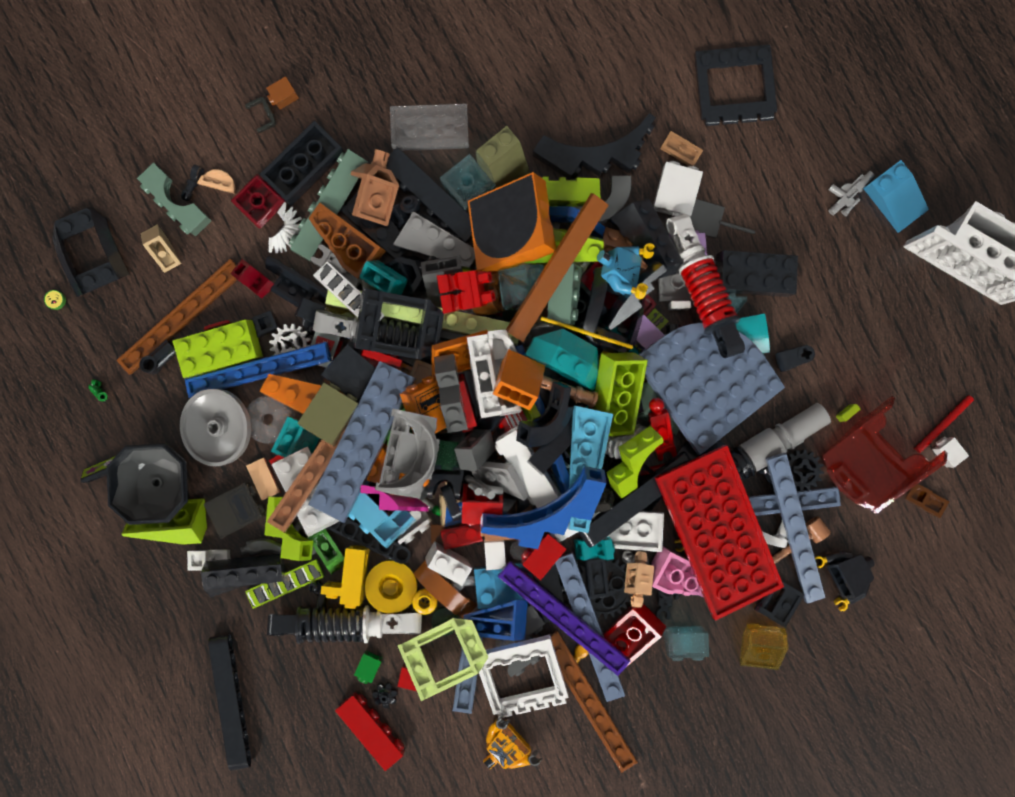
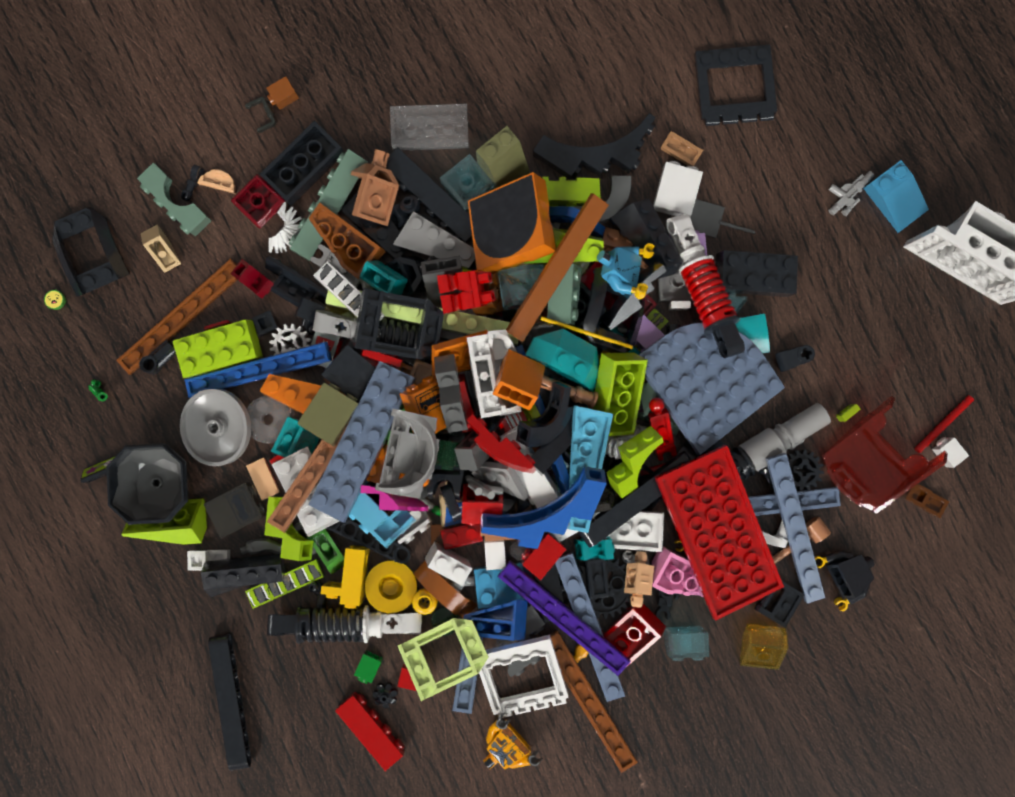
(505, 452): none -> red slope

